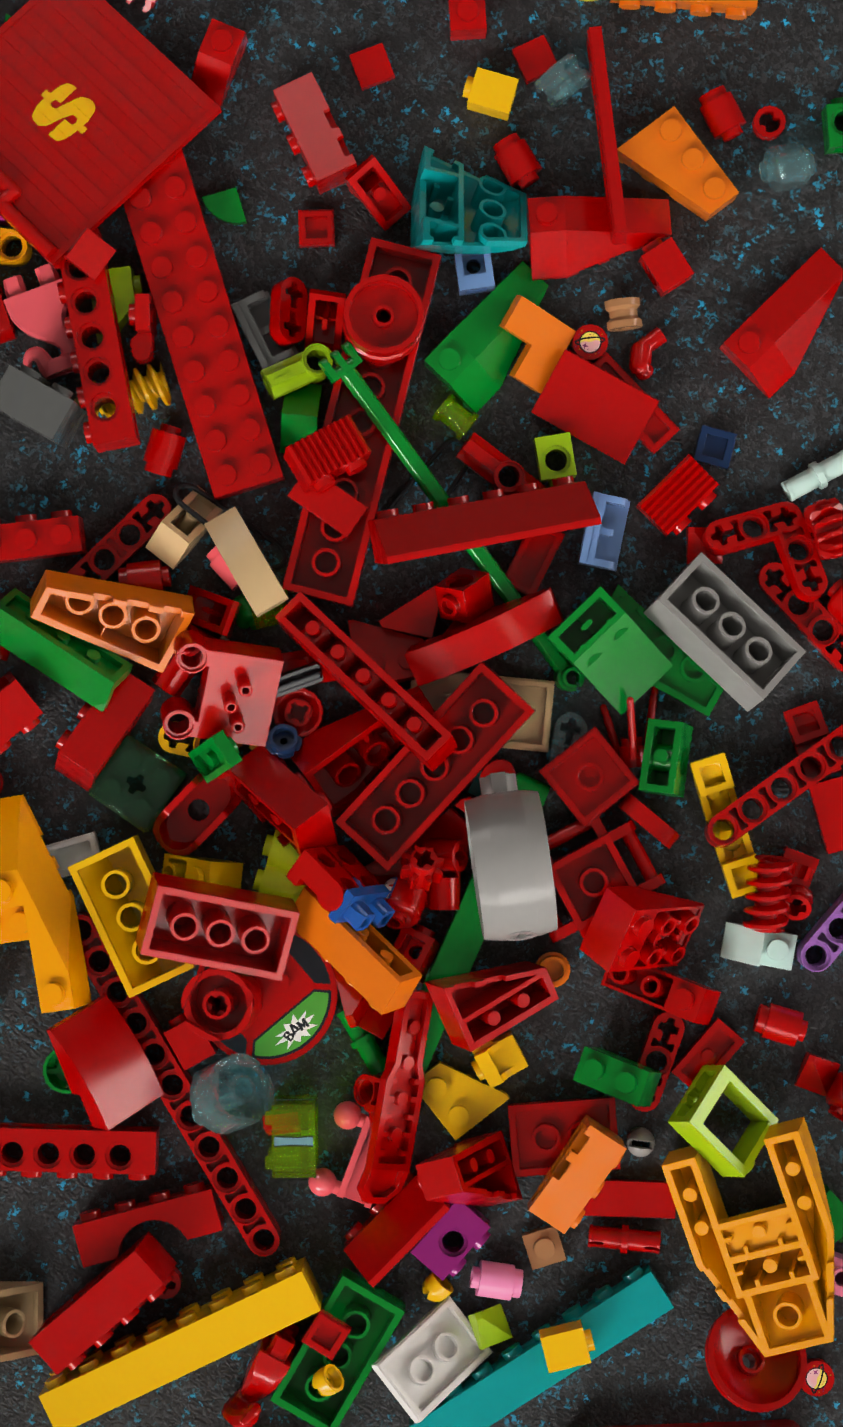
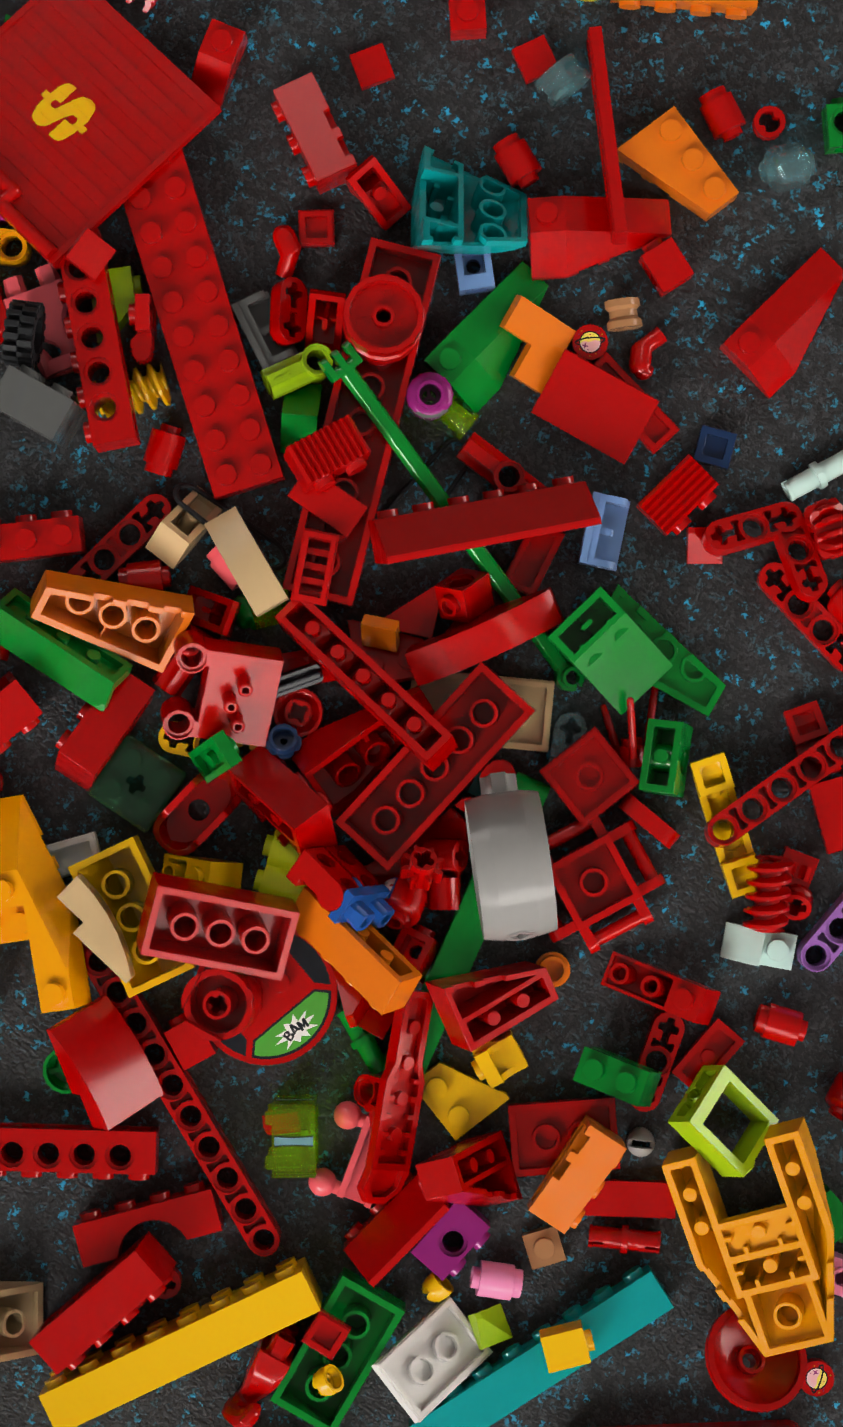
(23, 333): none -> black tyre
(99, 926): none -> tan slope
(226, 206): green tile -> none
(230, 1094): clear light blue brick -> none
(288, 249): none -> red arm
(323, 536): none -> red slope
(380, 633): none -> orange tile
(425, 383): none -> magenta head
(490, 93): yellow brick -> none
(554, 443): lime brick -> none
(640, 929): red slope -> none
(724, 632): light grey brick -> none
(816, 1074): red slope -> none

